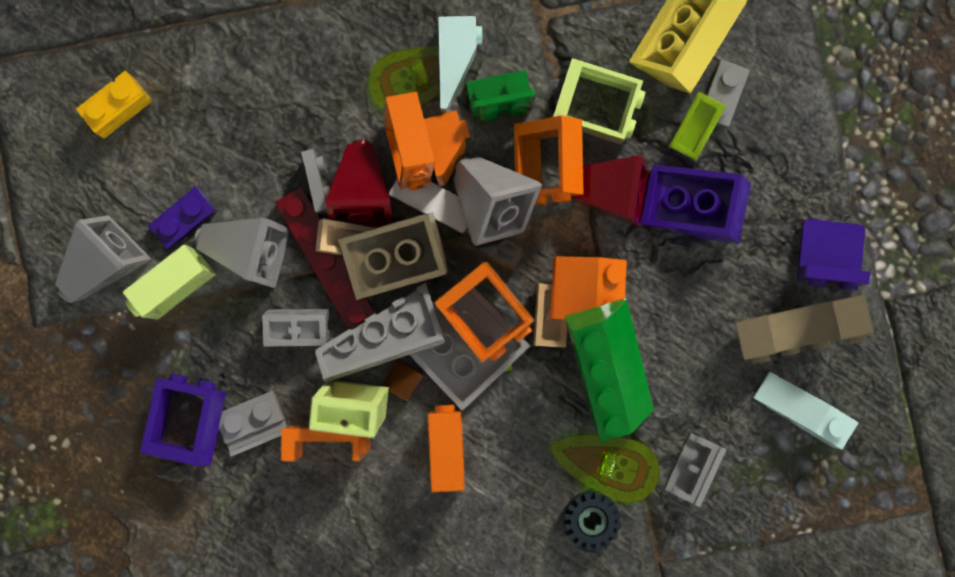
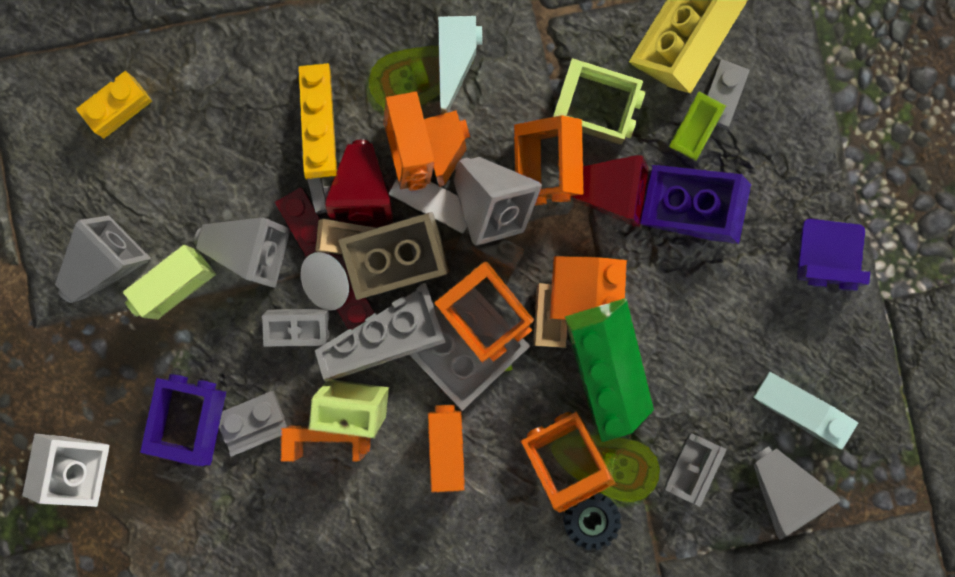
(65, 471): none -> white slope
(182, 218): dark purple plate -> none
(317, 121): none -> yellow plate
(324, 281): none -> white sticker
(403, 380): reddish brown slope -> none
(500, 96): green bracket -> none
(581, 490): none -> orange window
(790, 492): none -> light grey slope
(804, 326): dark tan brick -> none

